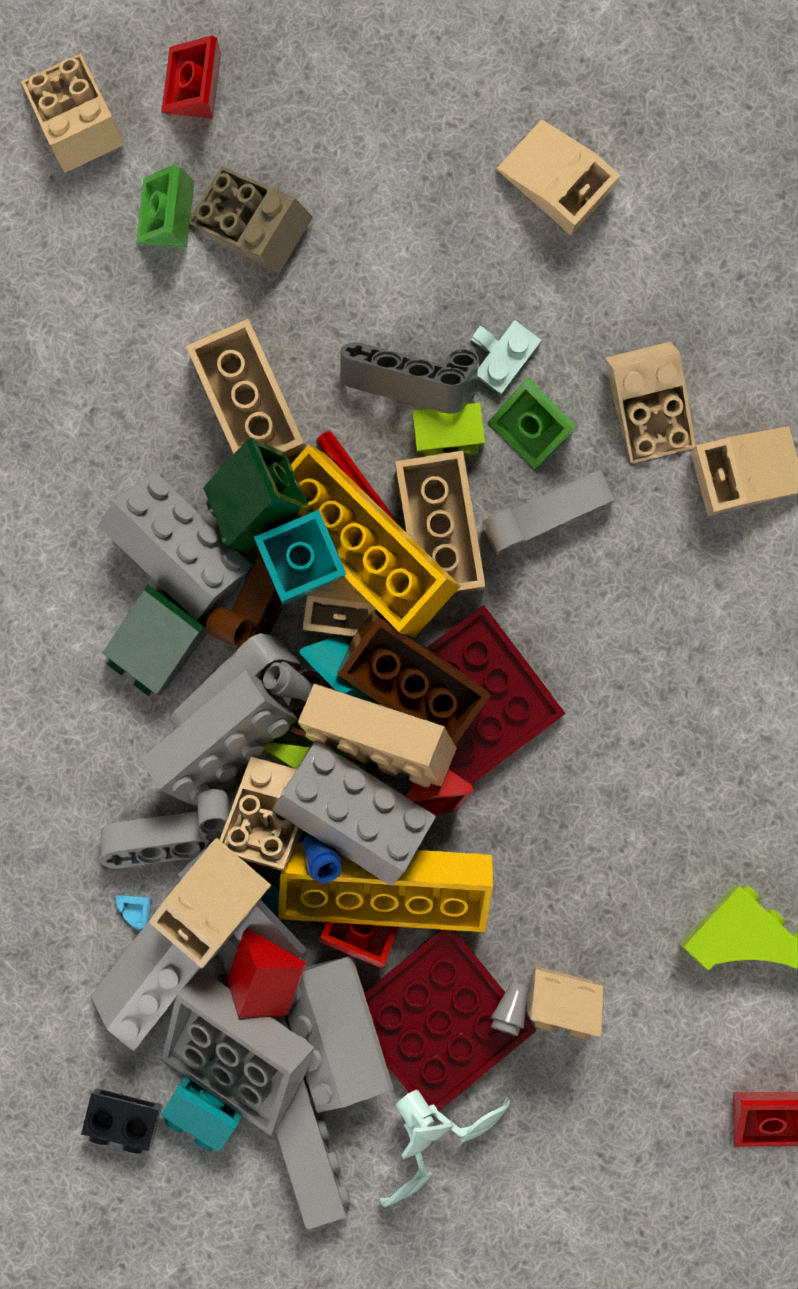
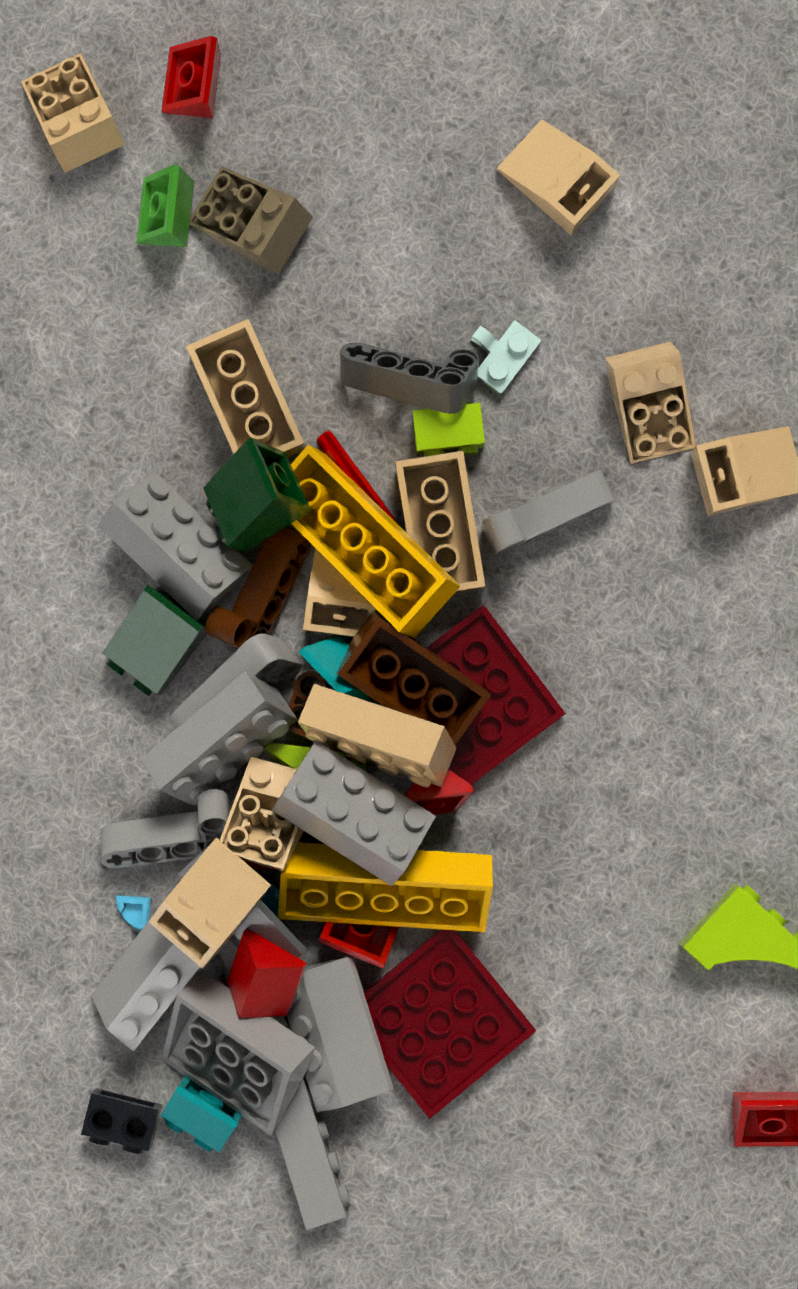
(287, 682): light grey cone -> none
(300, 557): teal slope -> none
(321, 860): blue cone -> none
(418, 1122): light aqua plant -> none
(511, 1010): light grey cone -> none
(532, 424): bright green slope -> none
(565, 1003): tan slope -> none

